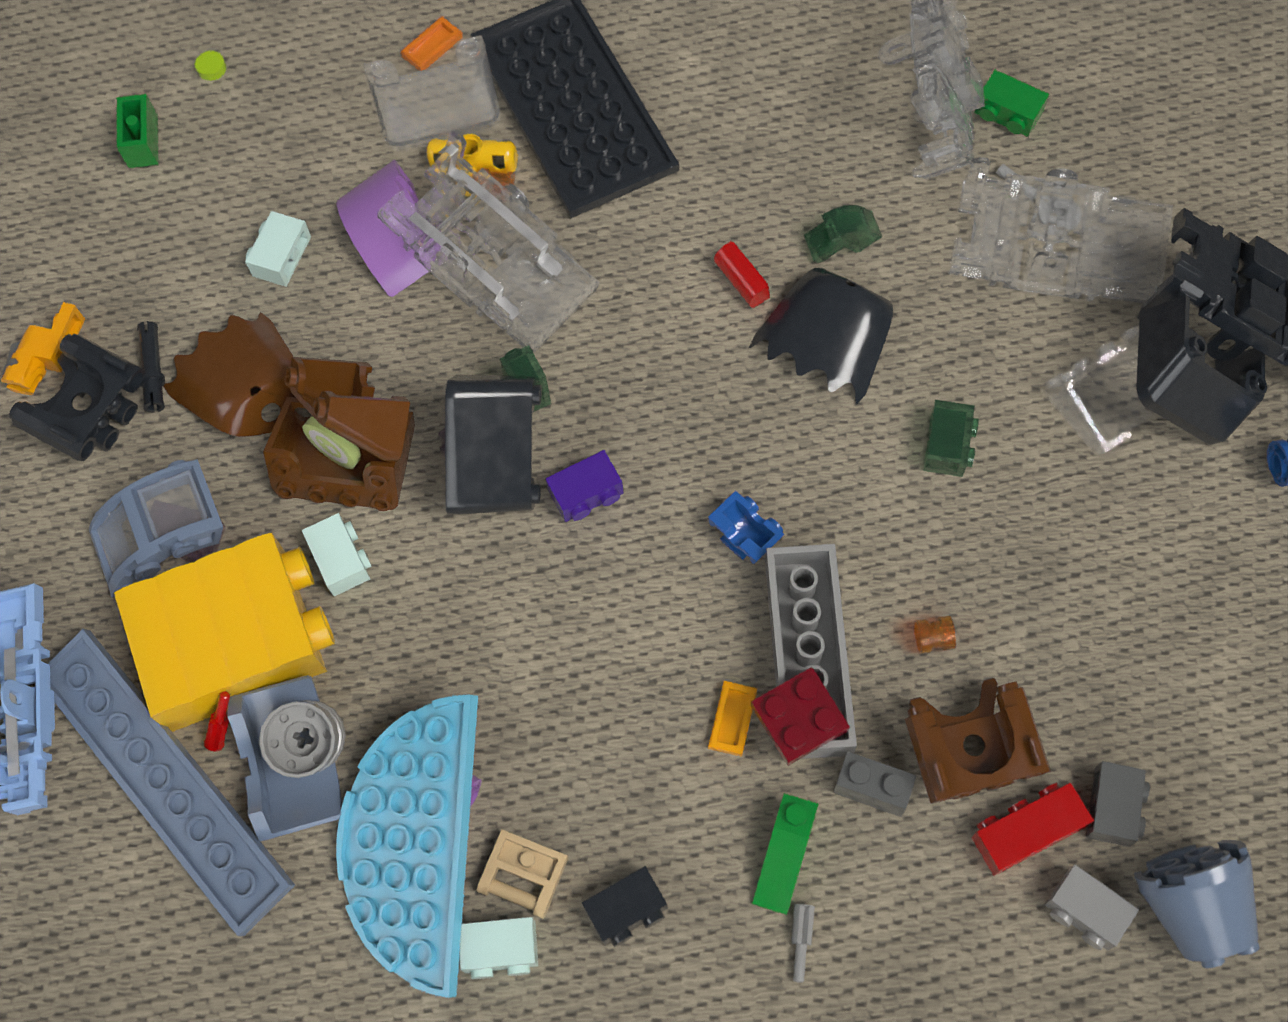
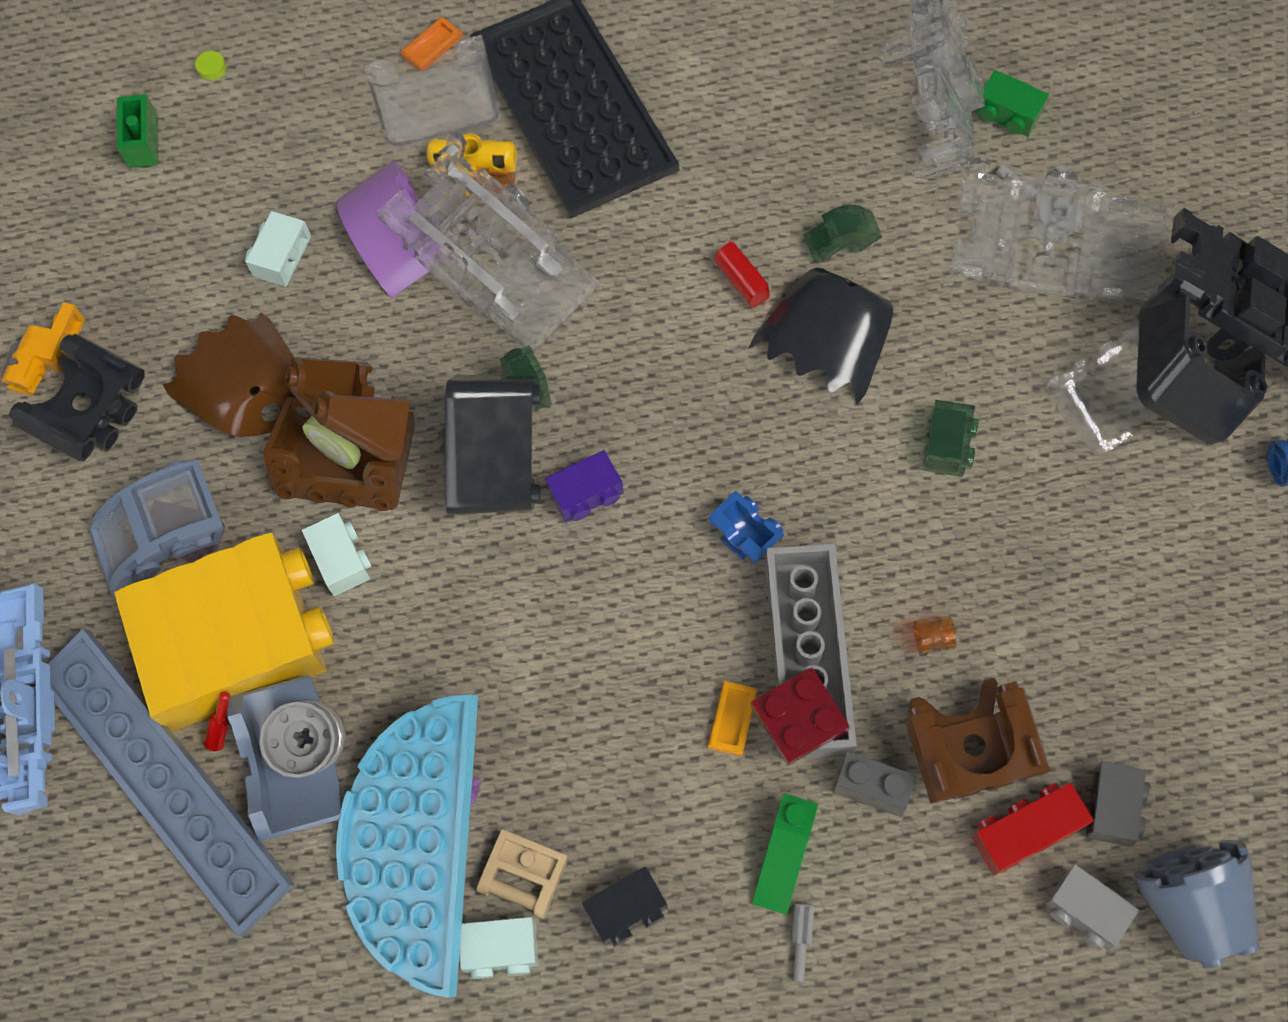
(150, 363): black pin -> none

